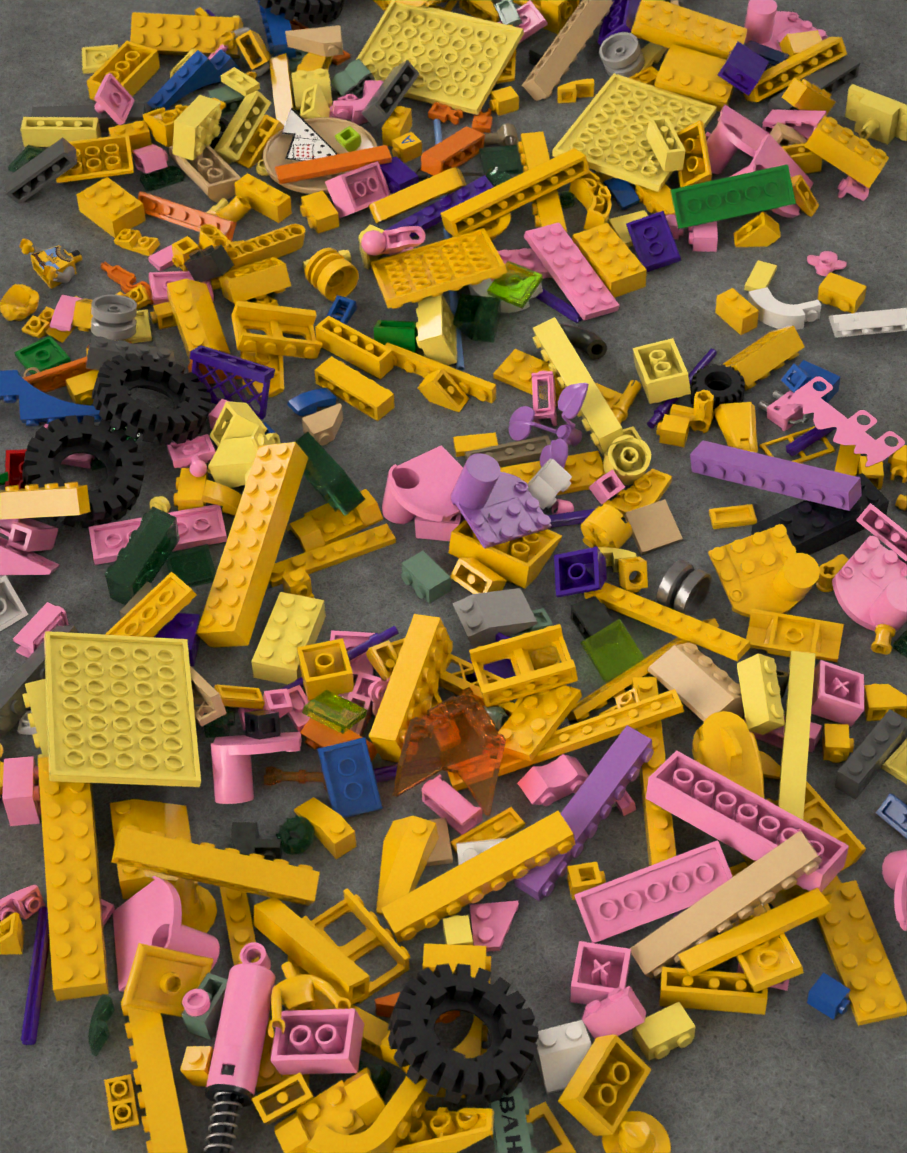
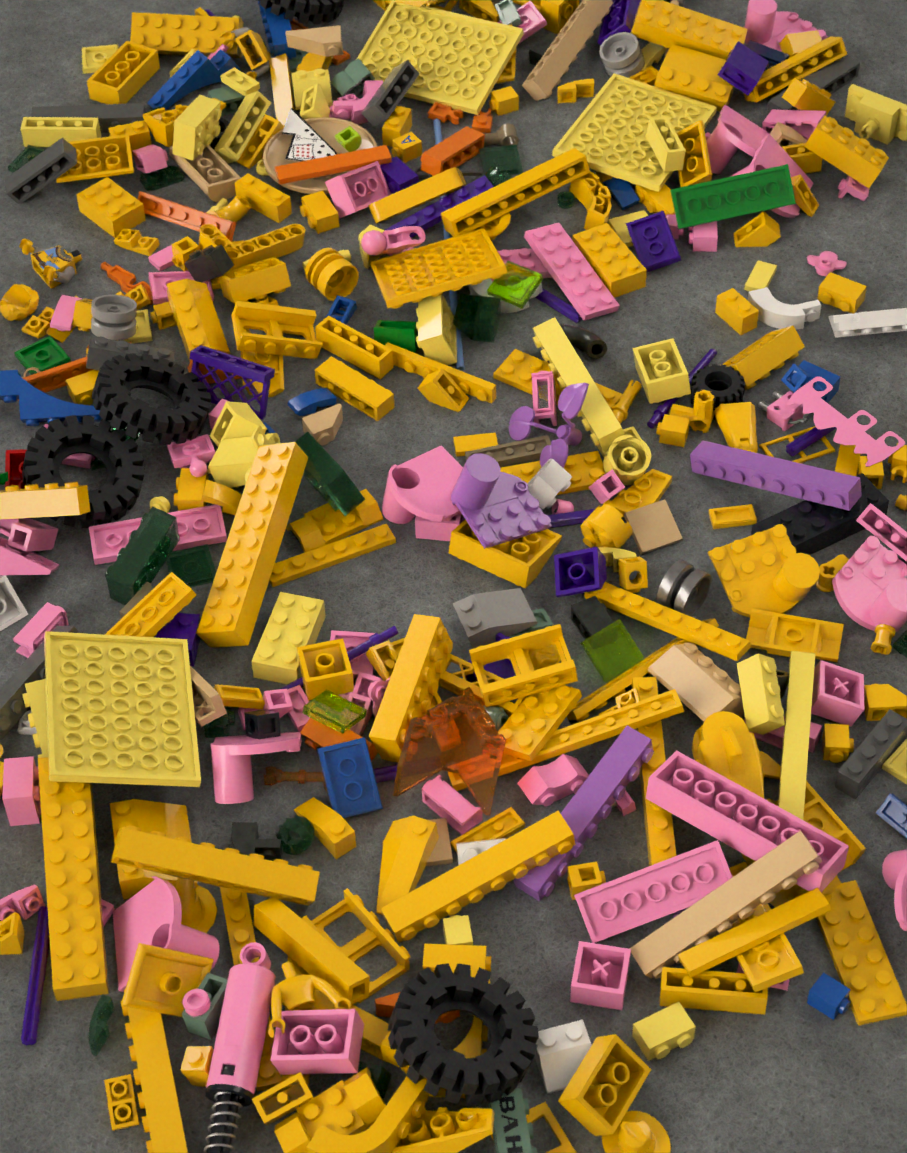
(113, 99): bright pink tile -> none
(297, 583): yellow brick -> none
(425, 577): sand green brick -> none
(476, 576): yellow brick -> none
(491, 923): bright pink wing -> none
(548, 206): yellow brick -> none
(614, 1014): bright pink piece -> none

